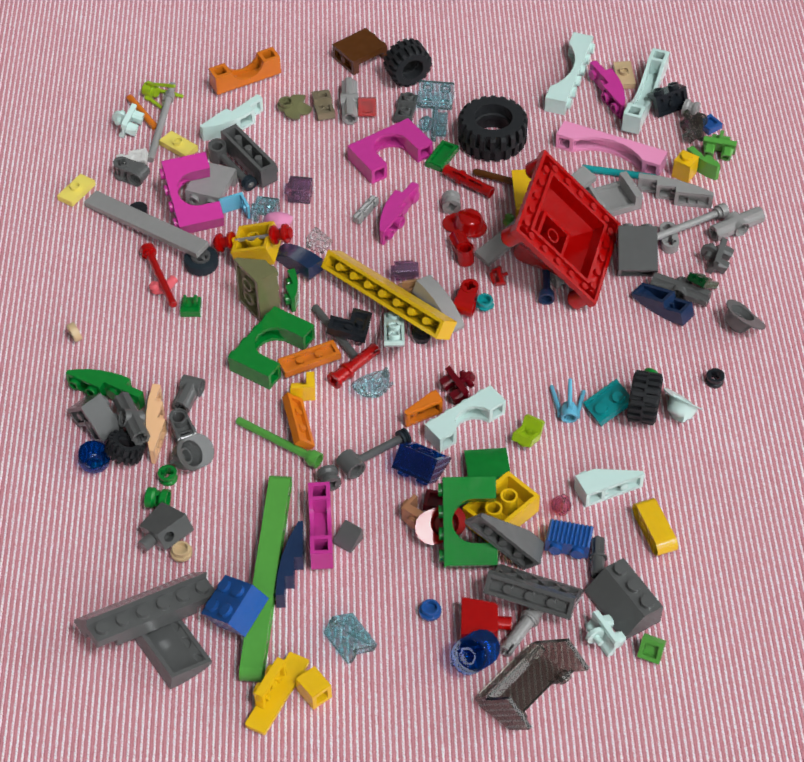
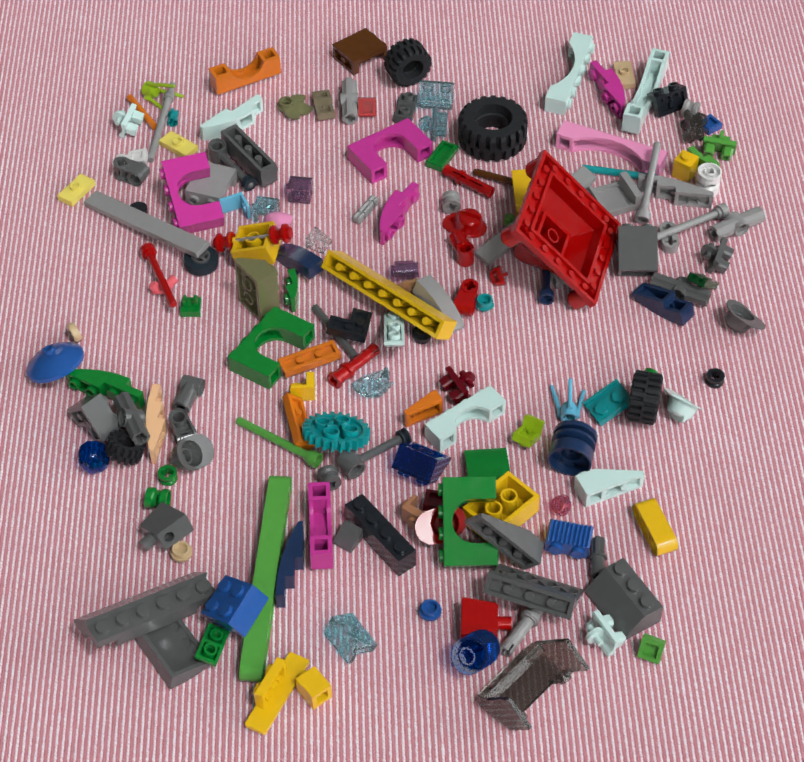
(54, 362): none -> blue dish
(173, 117): none -> teal piece
(212, 644): none -> green slope
(336, 432): none -> teal gear
(381, 535): none -> black brick
(572, 447): none -> dark blue wheel
(643, 214): none -> light grey piece
(709, 177): none -> white wheel

